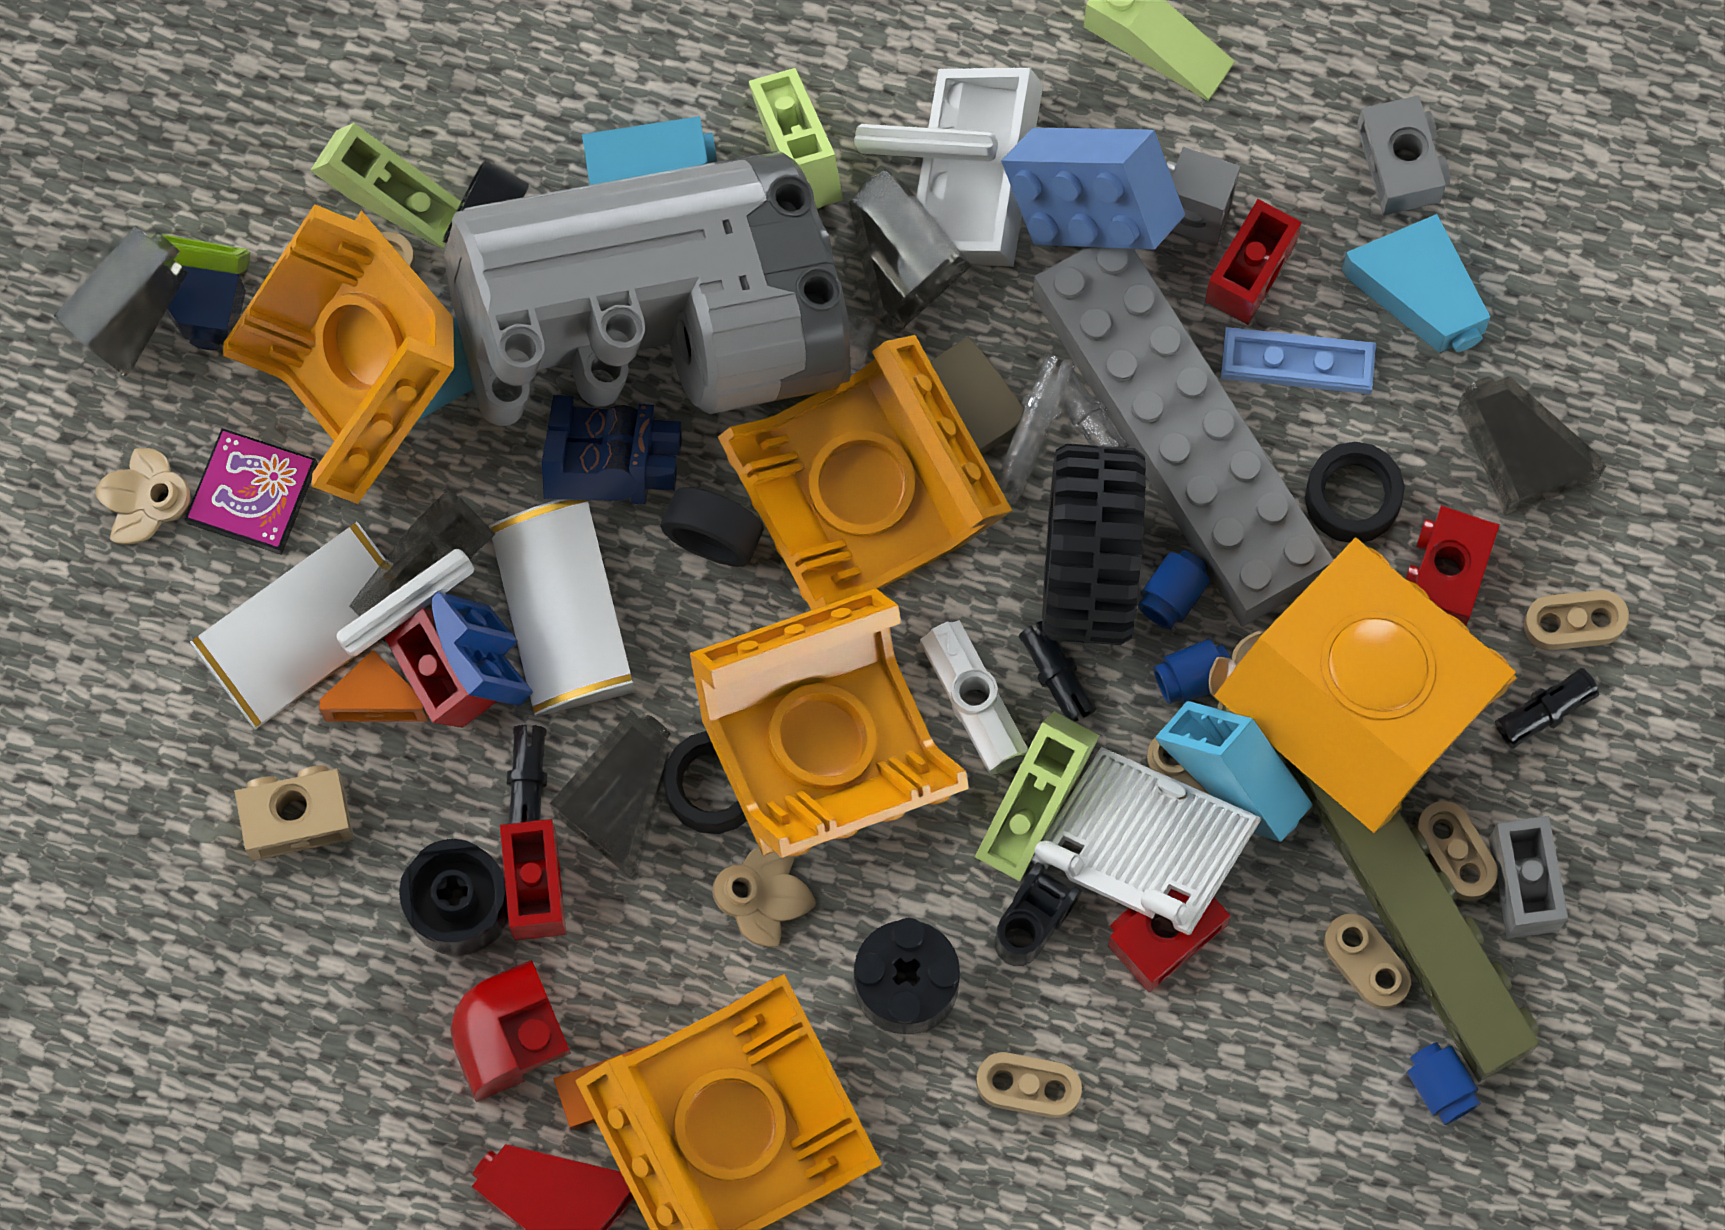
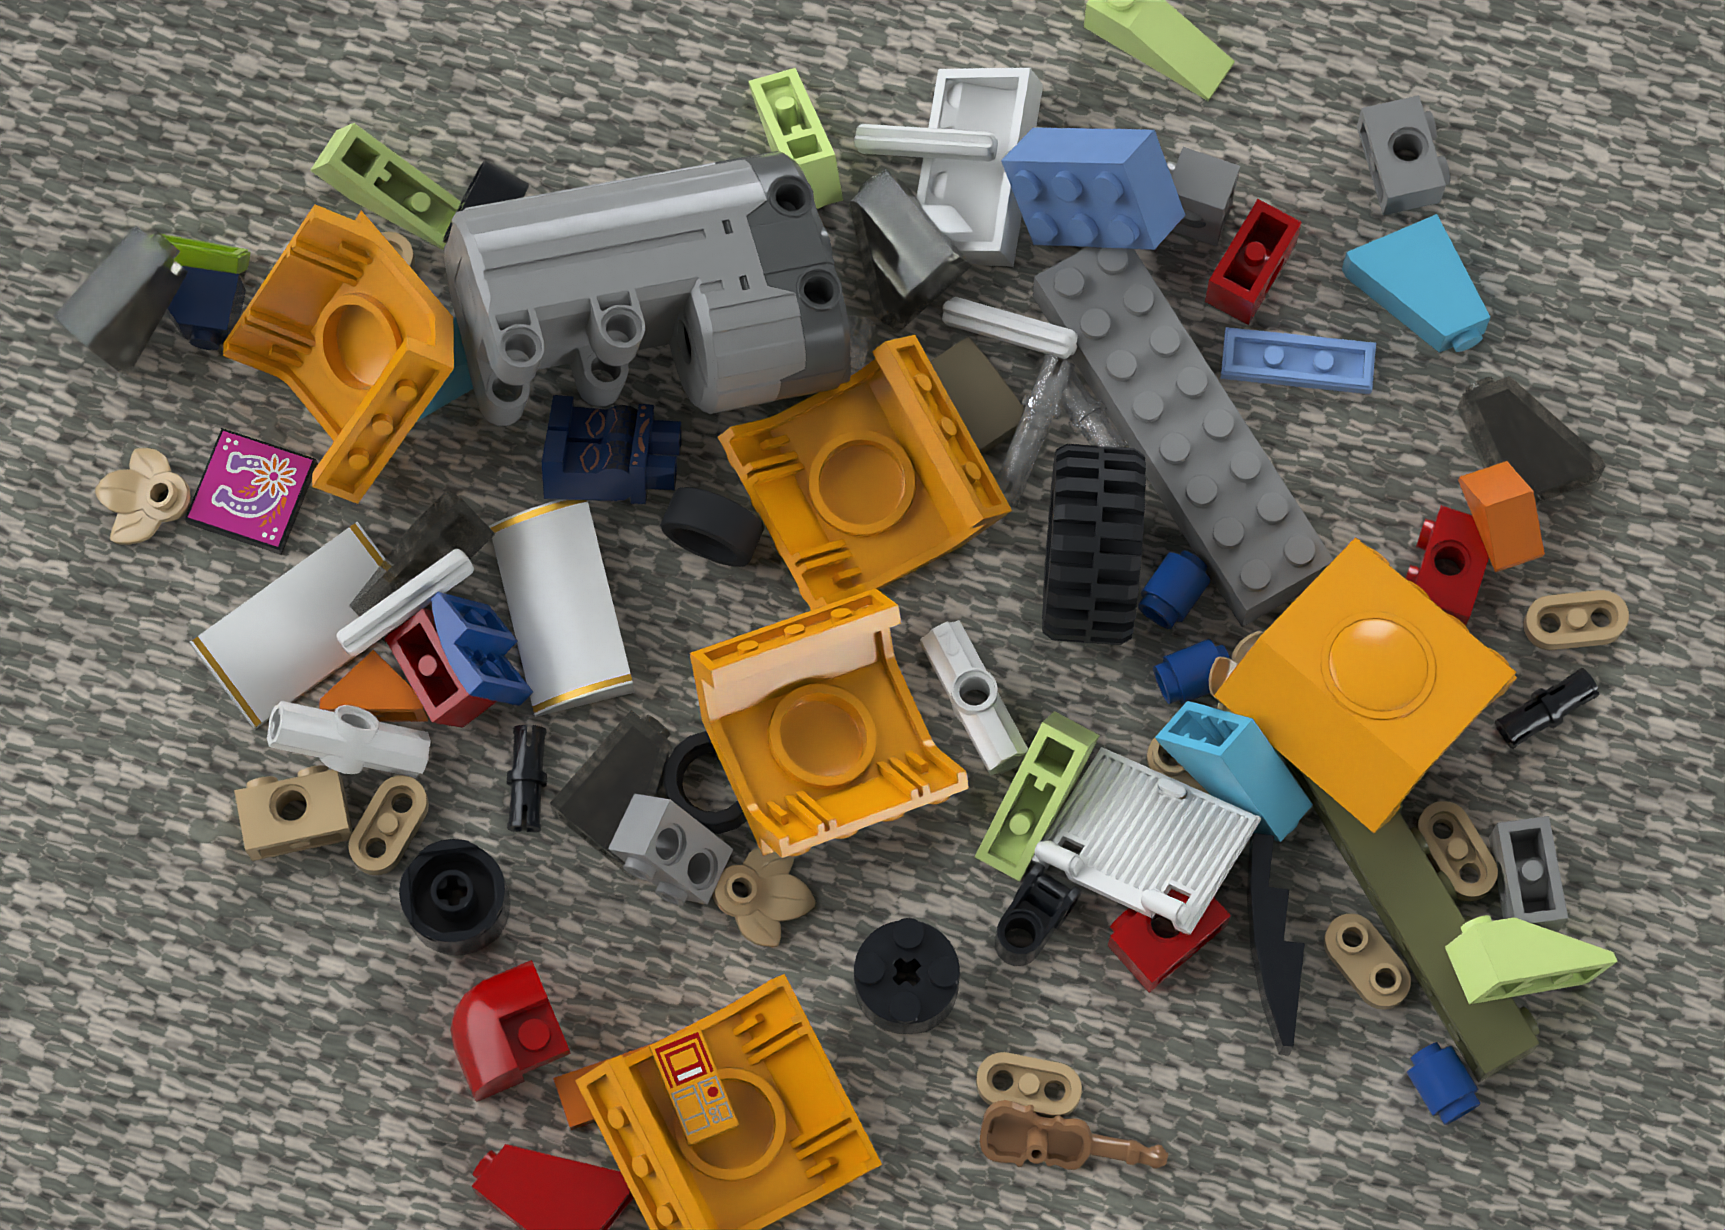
(348, 739): none -> white piece
(386, 825): none -> tan plate
(533, 879): red brick -> none
(647, 149): medium azure slope -> none
(670, 850): none -> light grey brick
(693, 1086): none -> light orange tile
(946, 219): none -> white sticker
(1010, 327): none -> white axle
(1017, 1133): none -> medium nougat piece
(1057, 673): black pin -> none
(1275, 961): none -> black slope
(1361, 455): black tyre -> none
(1504, 515): none -> orange slope
(1520, 959): none -> yellowish green slope

